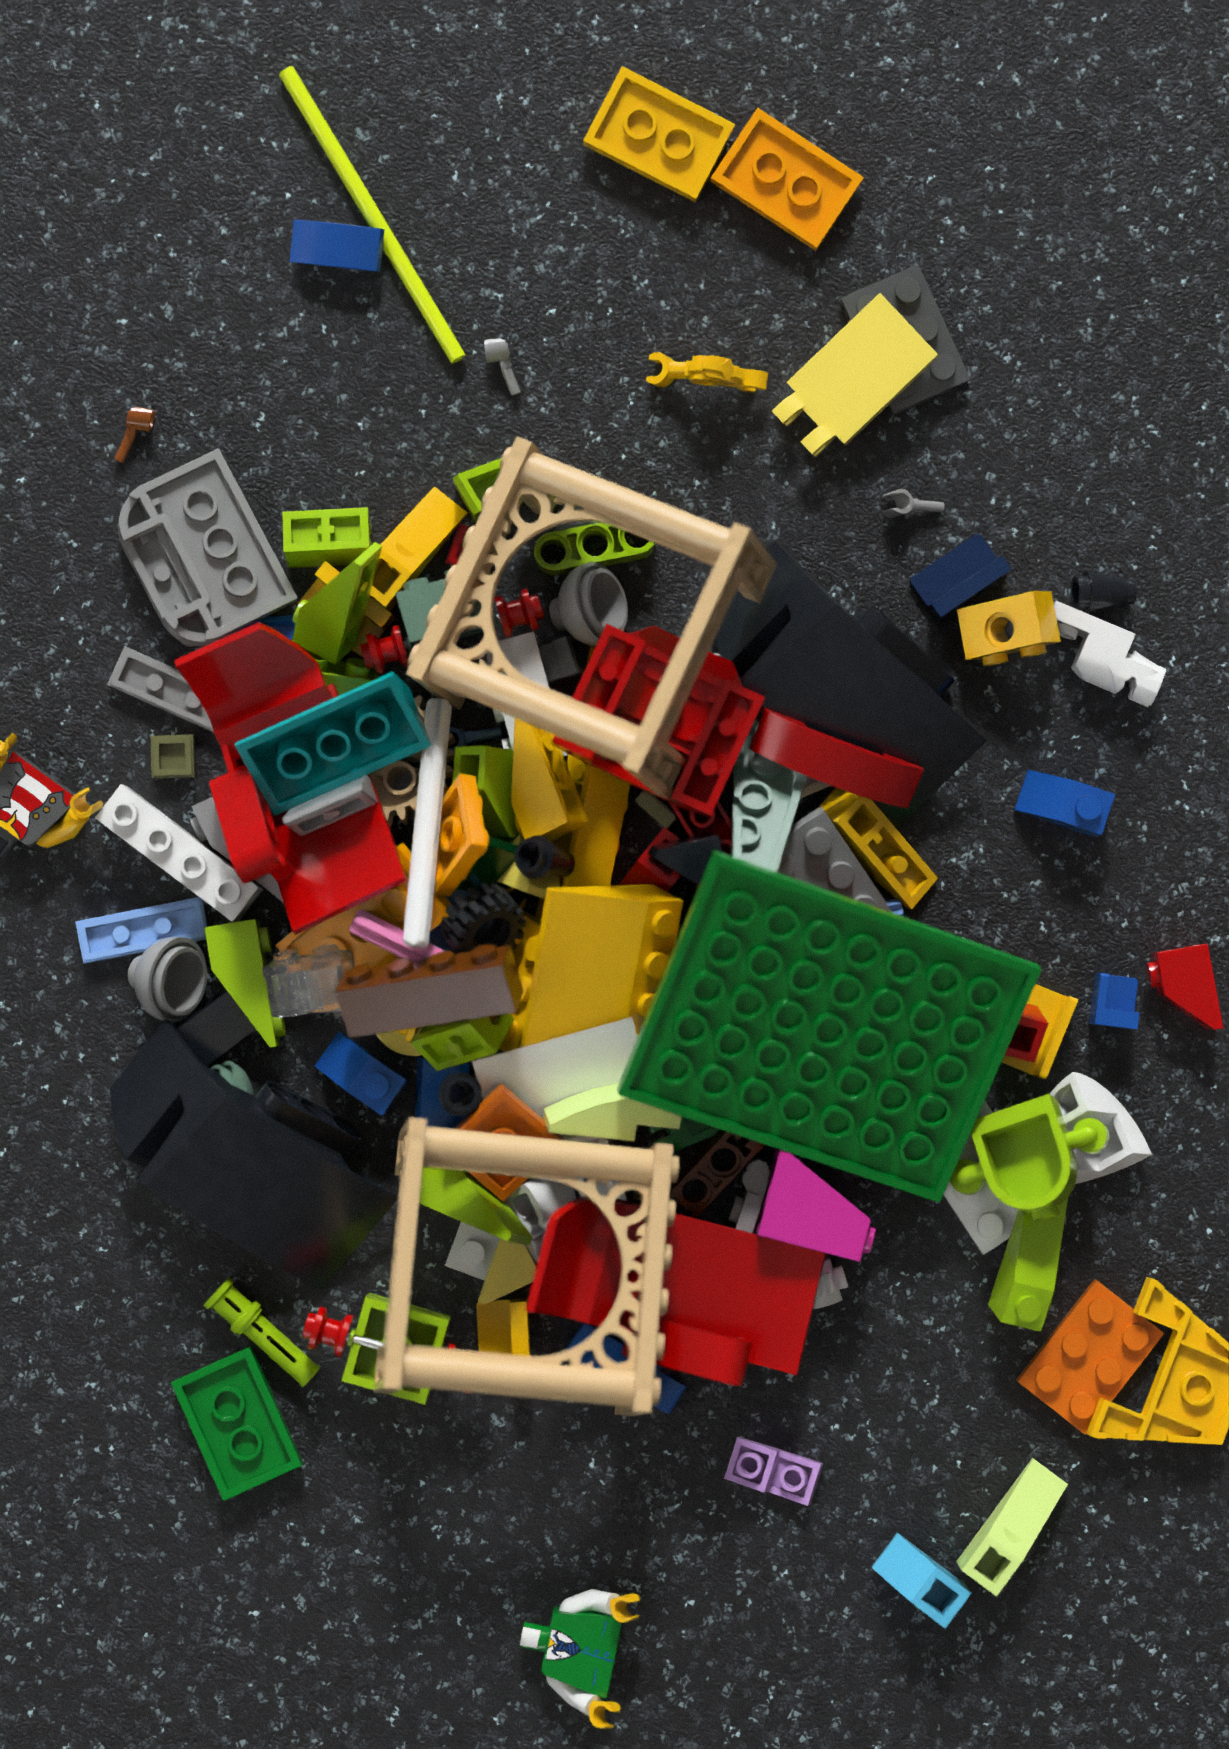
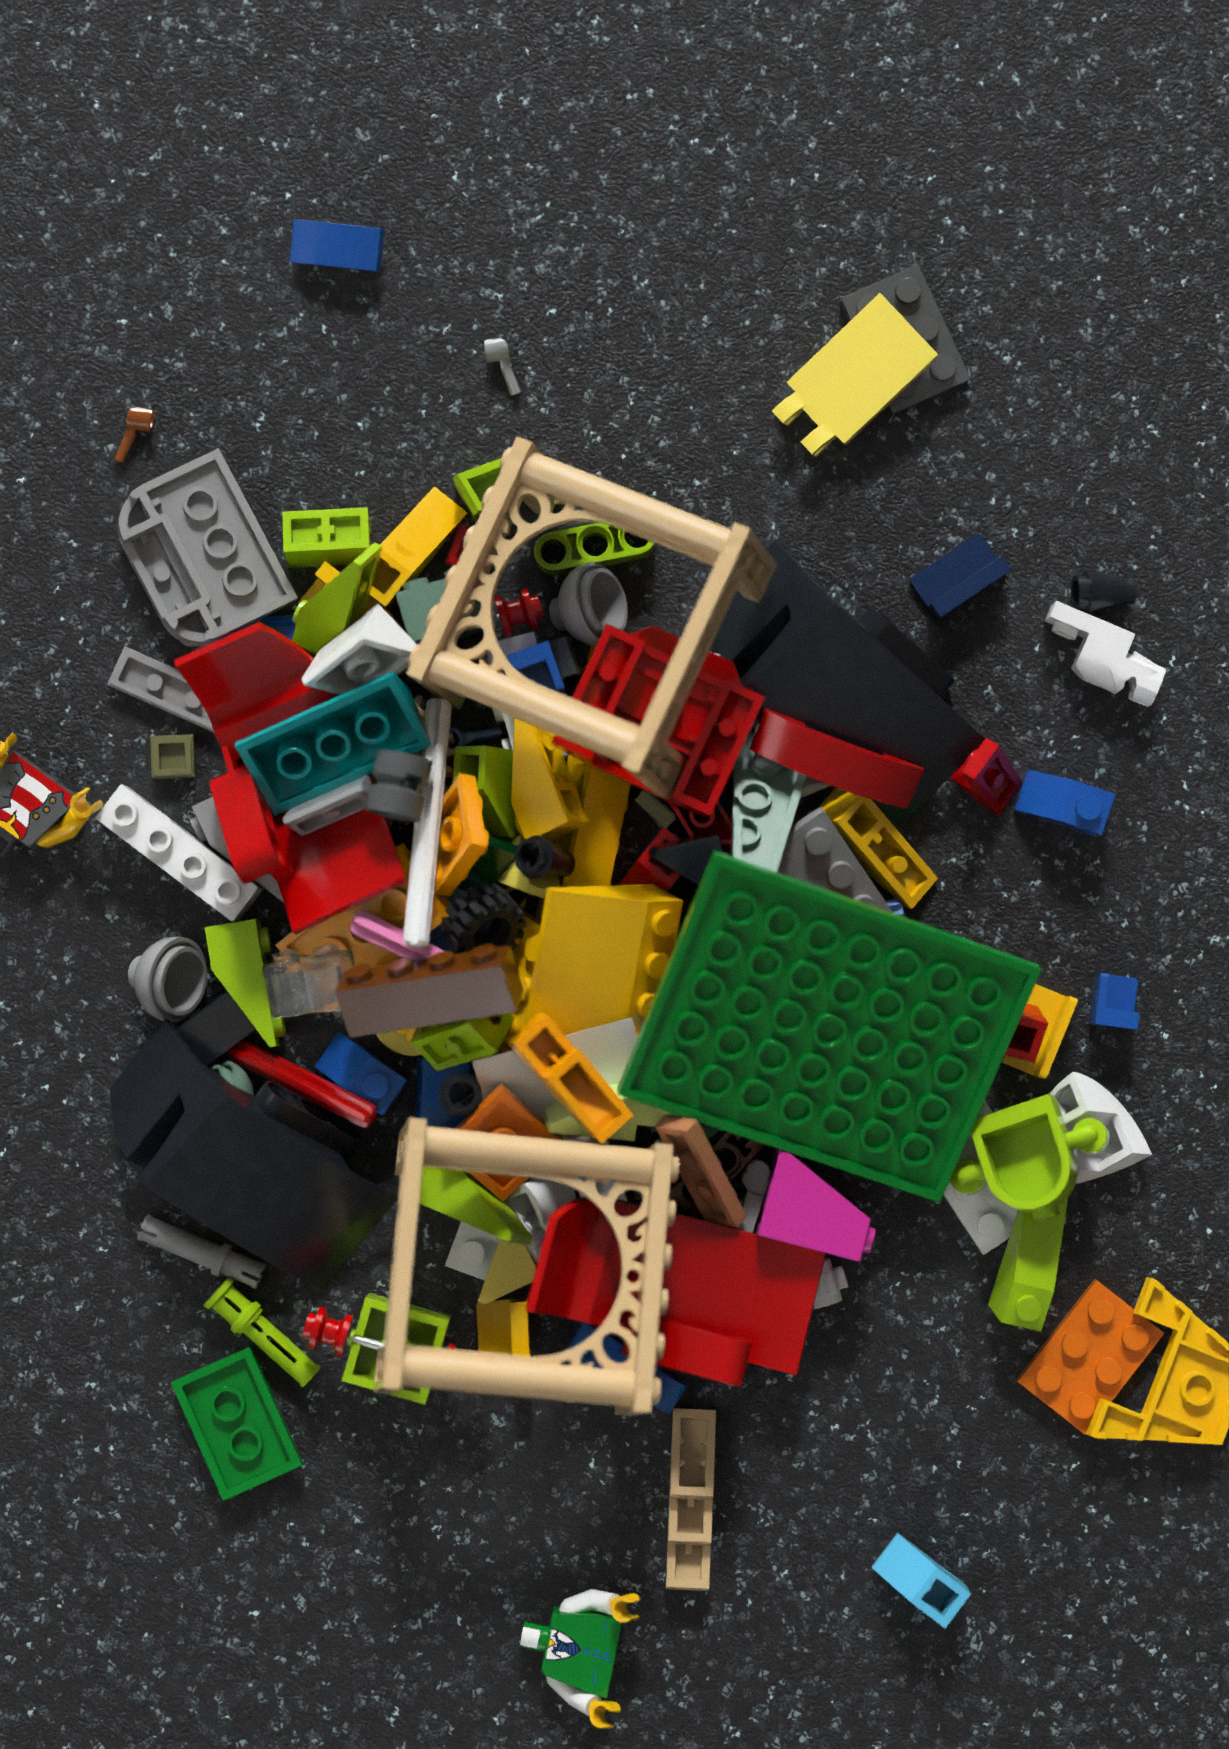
(140, 928): light blue tile -> none
(202, 1251): none -> light grey pin
(303, 1083): none -> red axle
(360, 654): none -> white slope
(372, 214): neon yellow piece -> none
(398, 785): none -> dark grey wheel
(538, 666): none -> blue panel
(570, 1077): none -> light orange slope
(658, 134): yellow plate -> none
(691, 1499): none -> tan slope
(701, 1171): none -> nougat plate
(707, 372): yellow piece -> none
(773, 1471): lavender slope -> none
(786, 179): light orange plate -> none
(906, 503): light grey hand -> none
(985, 623): yellow brick -> none
(988, 777): none -> red slope
(1012, 1527): yellowish green slope -> none
(1187, 982): red slope -> none

